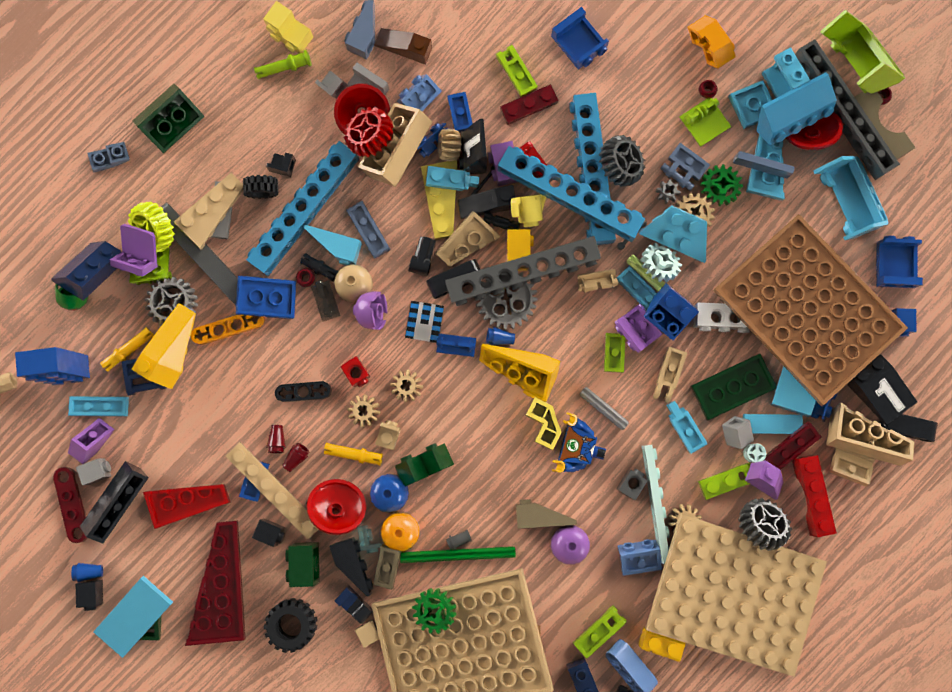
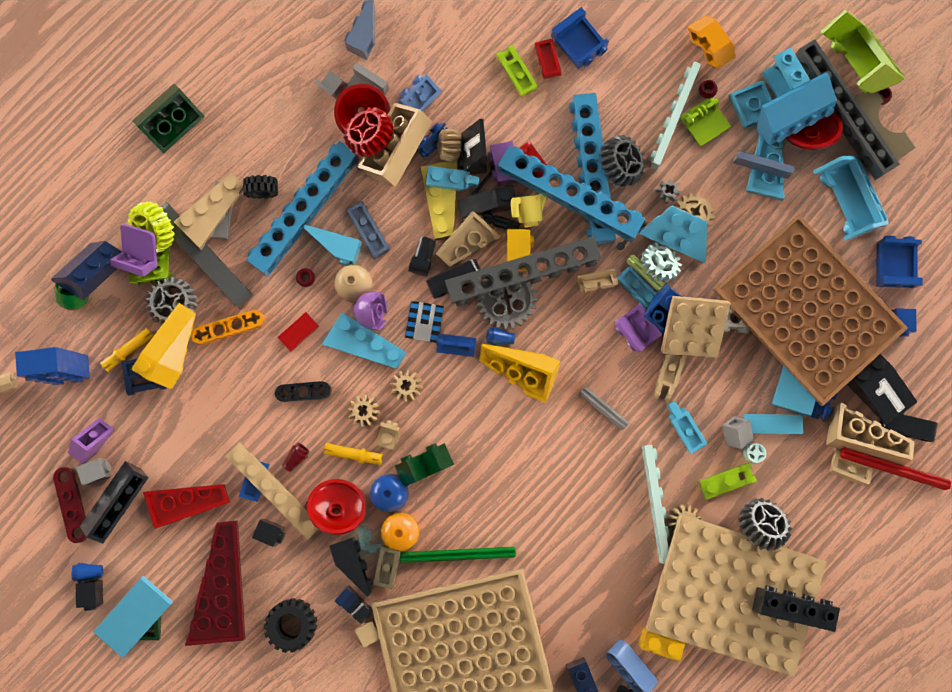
(98, 406): medium azure tile -> none
(110, 157): sand blue slope -> none
(265, 297): blue tile -> none
(276, 440): dark red cone -> none
(282, 164): black panel -> none
(287, 29): light yellow brick -> none
(291, 62): lime pin -> none
(298, 331): none -> red tile
(303, 564): dark green brick -> none
(319, 267): black pin -> none
(325, 300): clear smoke hinge -> none
(352, 364): red brick -> none
(354, 339): none -> medium azure wing
(405, 44): reddish brown slope -> none
(429, 603): green gear -> none
(458, 540): dark grey pin -> none
(460, 111): blue plate -> none
(529, 104): dark red plate -> none
(535, 515): dark tan slope -> none
(548, 58): none -> red tile
(550, 429): light yellow brick -> none
(570, 544): medium lavender cylinder -> none
(577, 446): torso -> none
(599, 632): lime plate -> none
(614, 353): lime plate -> none
(624, 487): dark grey brick -> none
(640, 557): medium blue bracket -> none
(676, 108): none -> light aqua plate
(688, 162): sand blue plate -> none
(695, 326): none -> tan plate
(726, 178): green gear -> none
(733, 387): dark green tile -> none
(765, 478): medium lavender slope -> none
(793, 446): dark red tile -> none
(796, 609): none -> black brick
(819, 513): red arch -> none
(896, 469): none -> red axle

